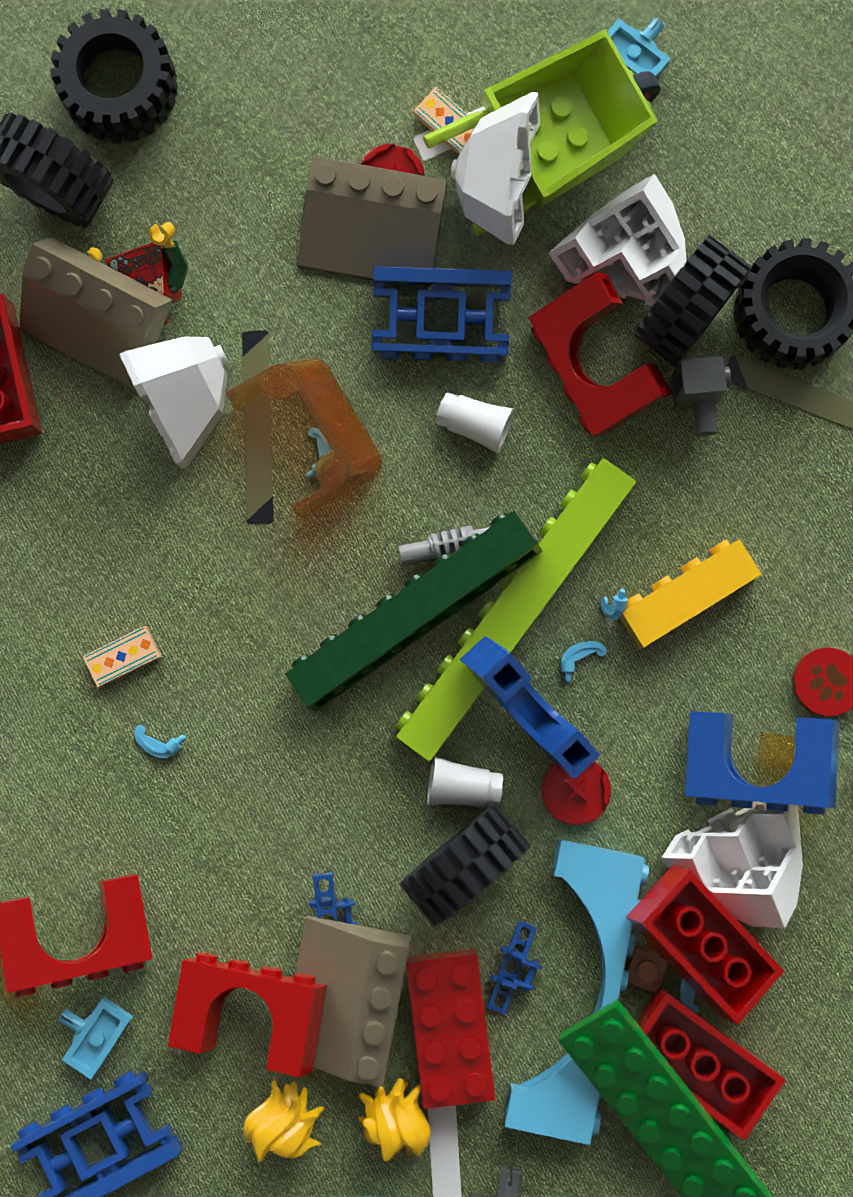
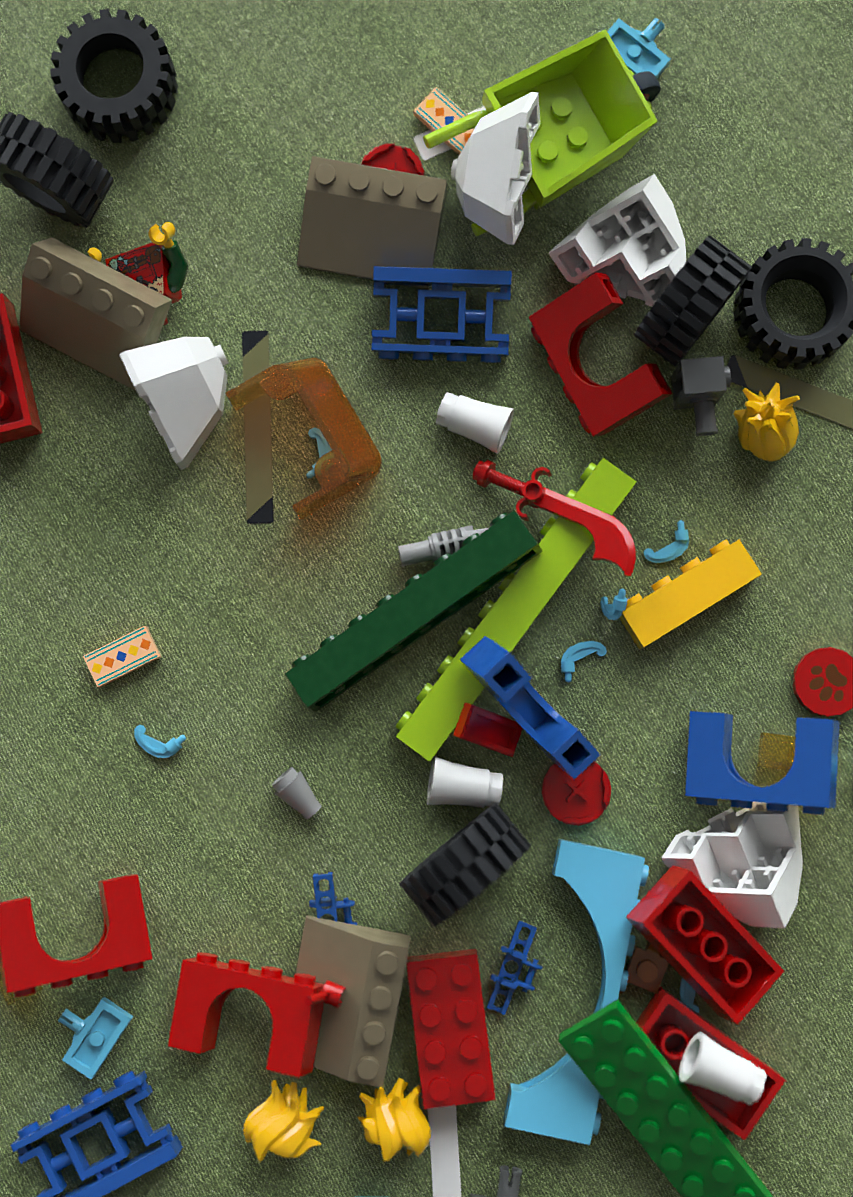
(296, 792): none -> light grey cone
(330, 995): none -> red hand
(488, 729): none -> red tile
(611, 537): none -> red sword
(672, 550): none -> medium azure piece
(721, 1070): none -> white plant
(768, 424): none -> yellow hair

